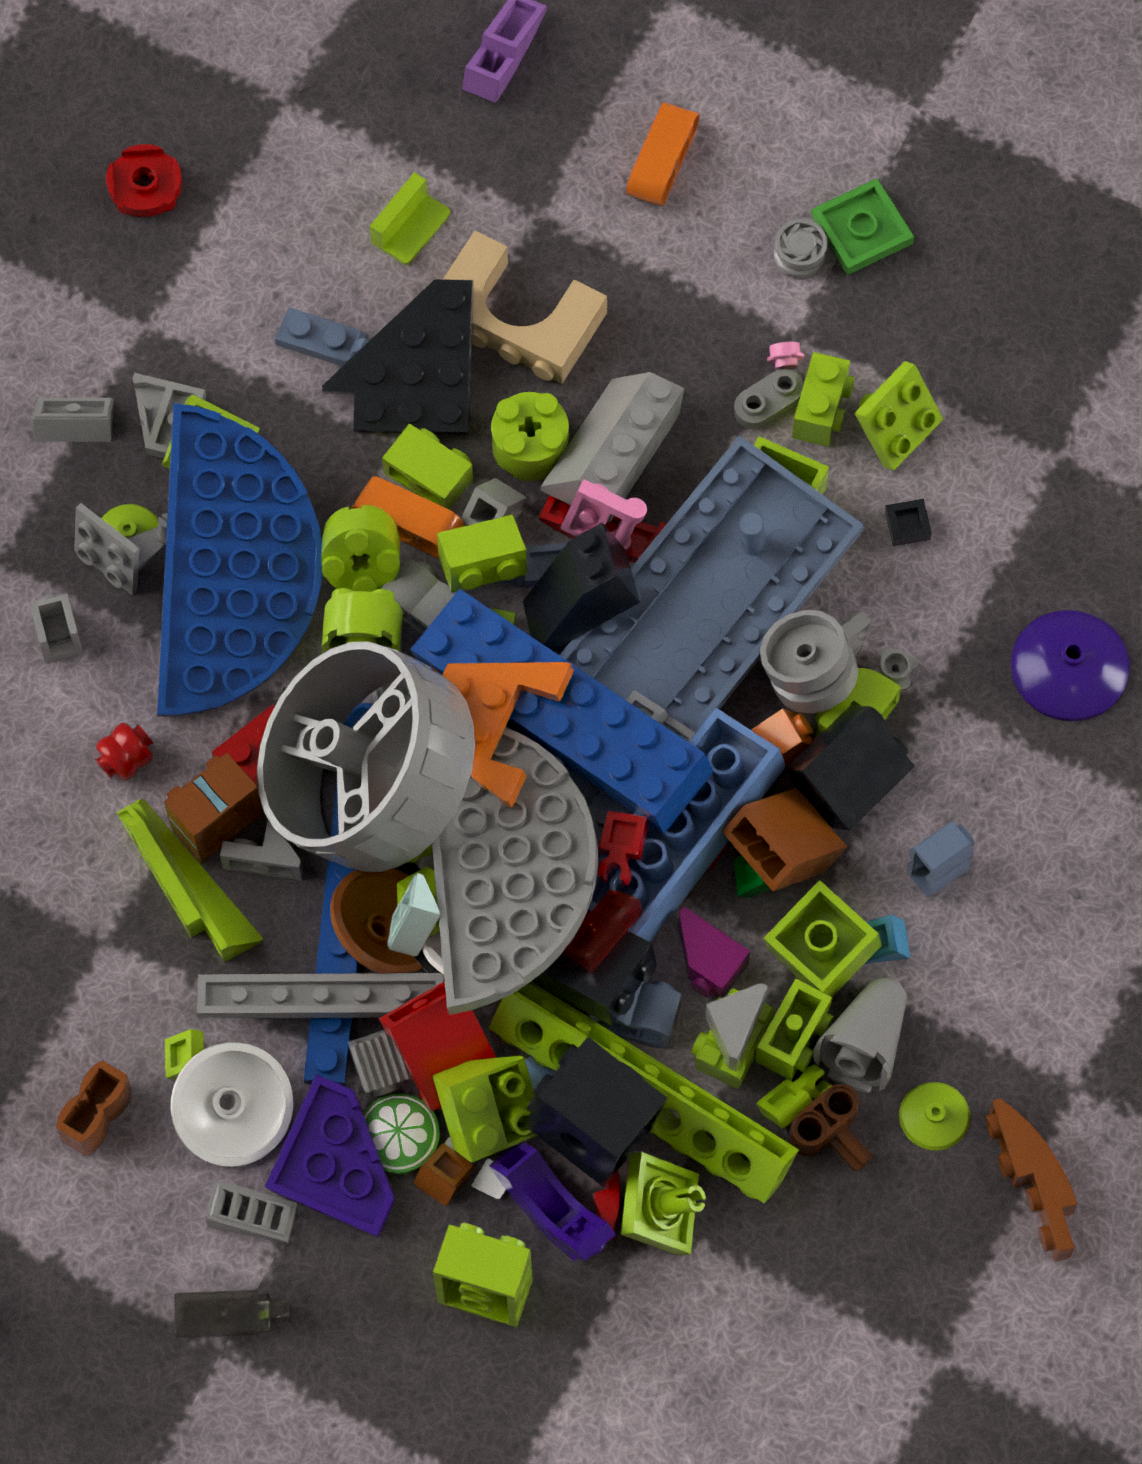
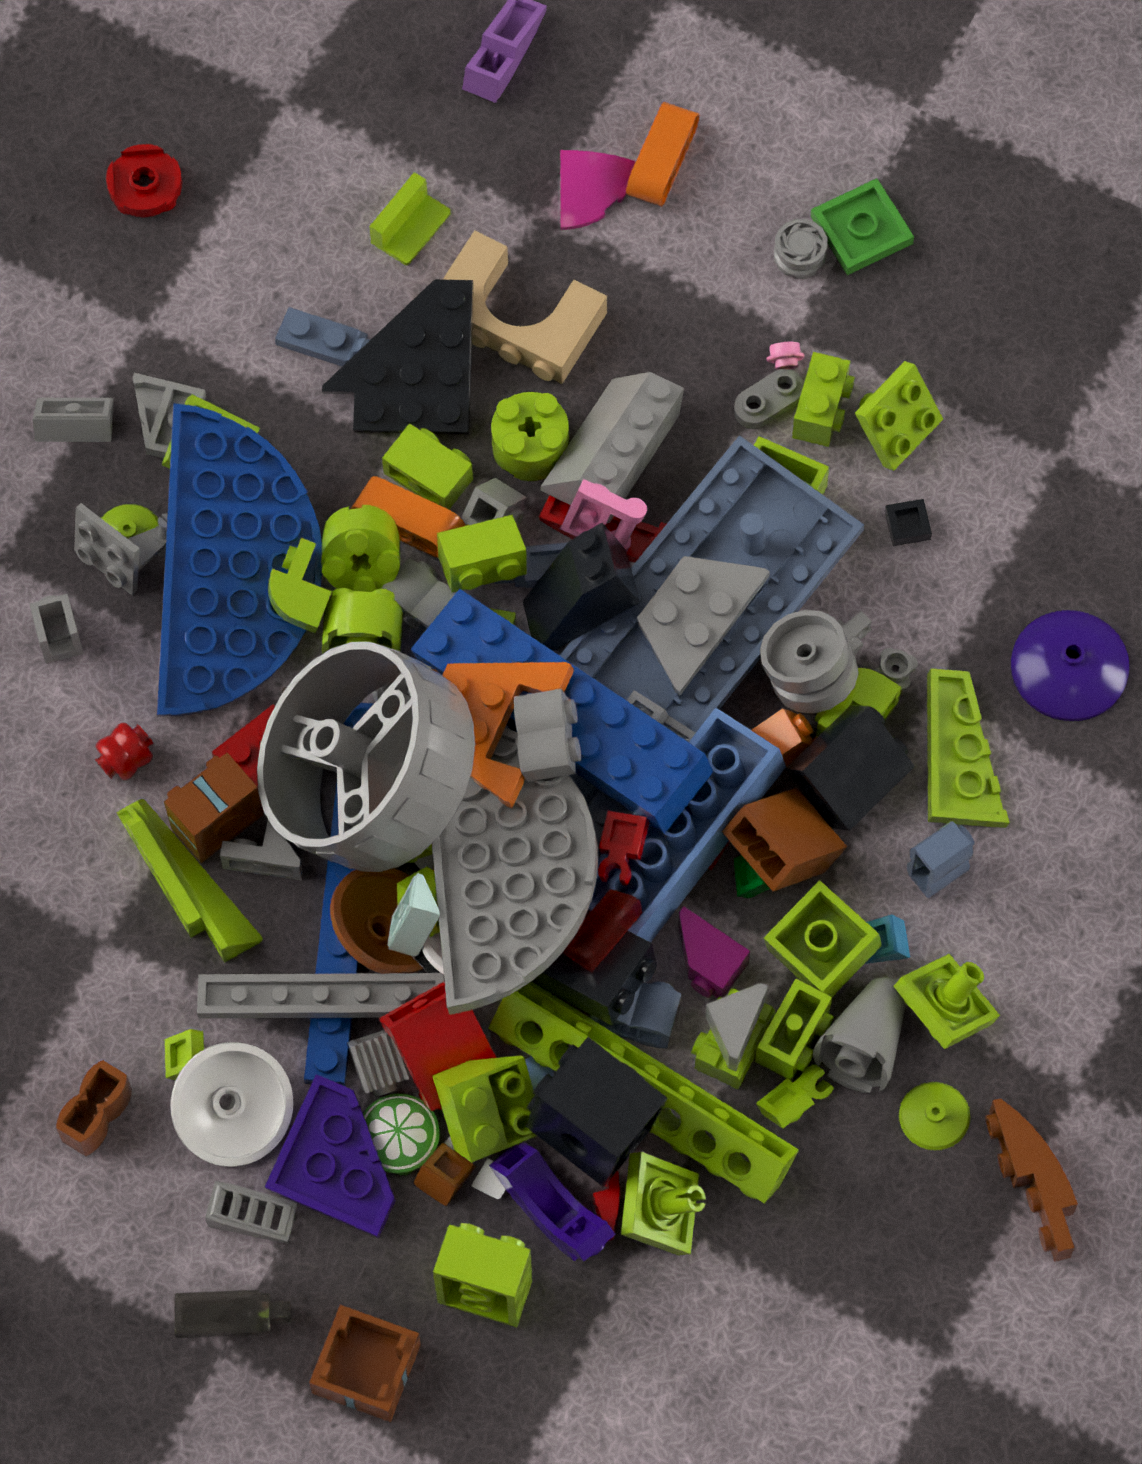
(294, 598): none -> lime brick
(365, 1363): none -> dark orange container
(546, 735): none -> light grey brick
(590, 185): none -> dark pink brick
(696, 612): none -> light grey wing
(832, 1128): reddish brown beam -> none
(948, 999): none -> lime plate
(958, 755): none -> lime wing

